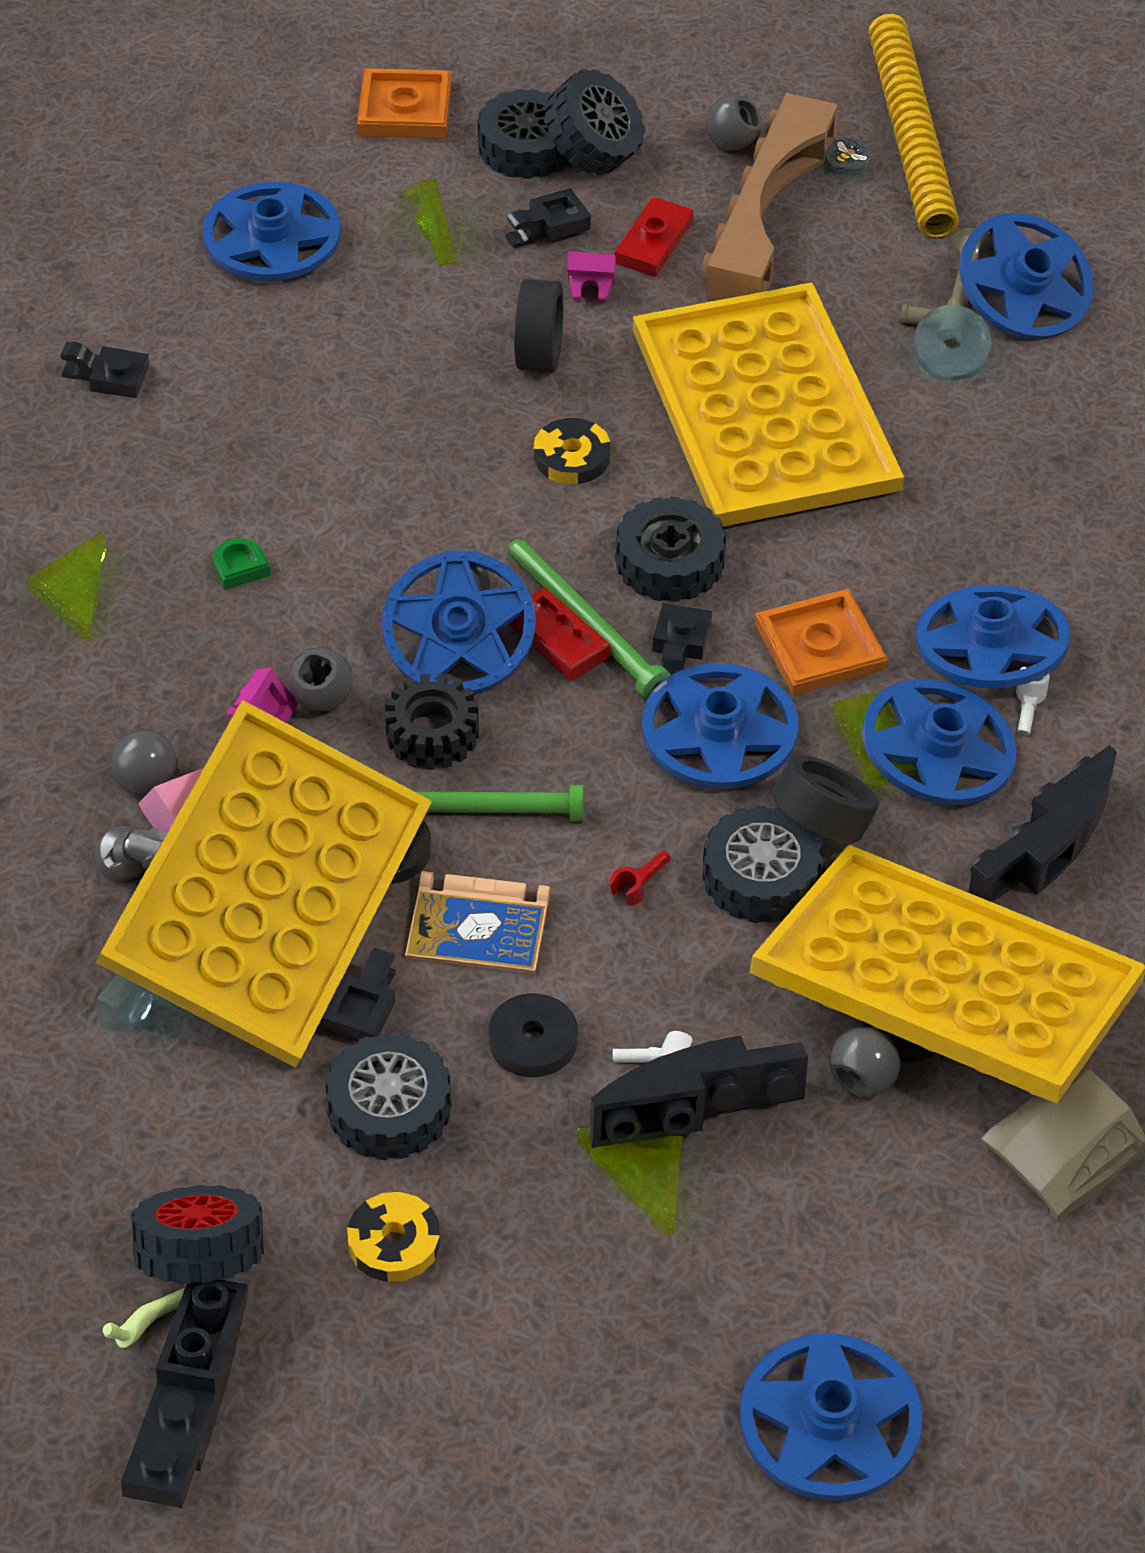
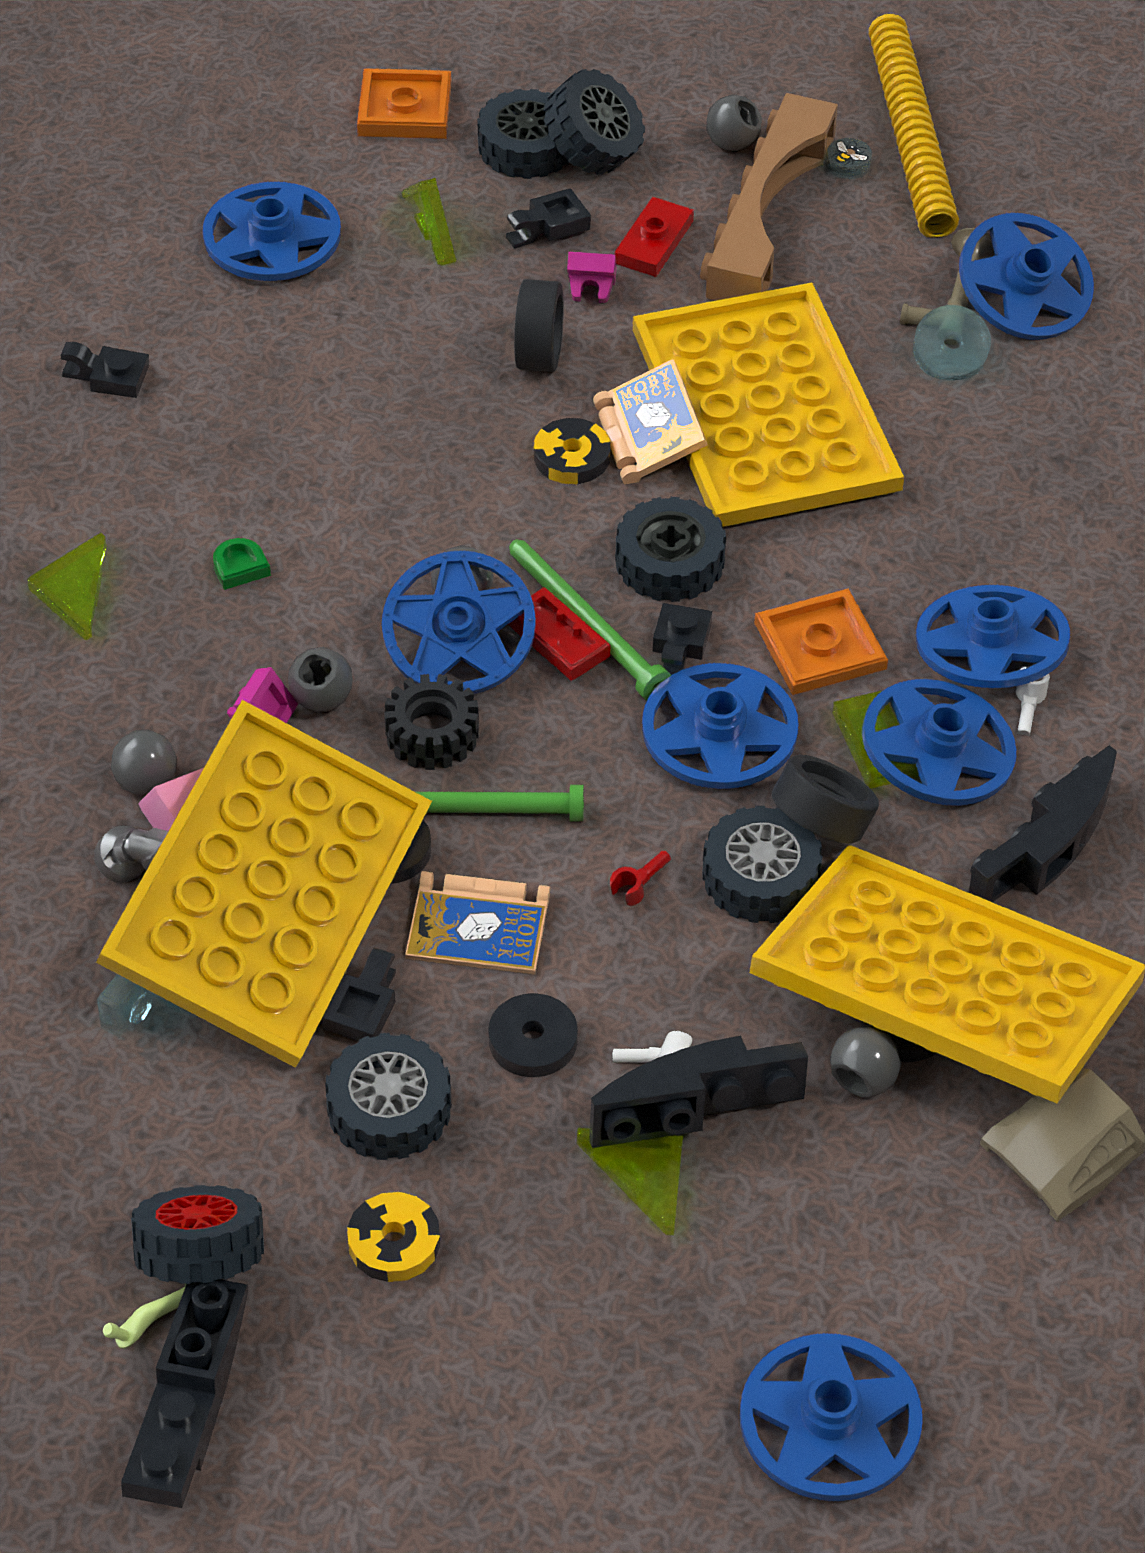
(649, 422): none -> piece

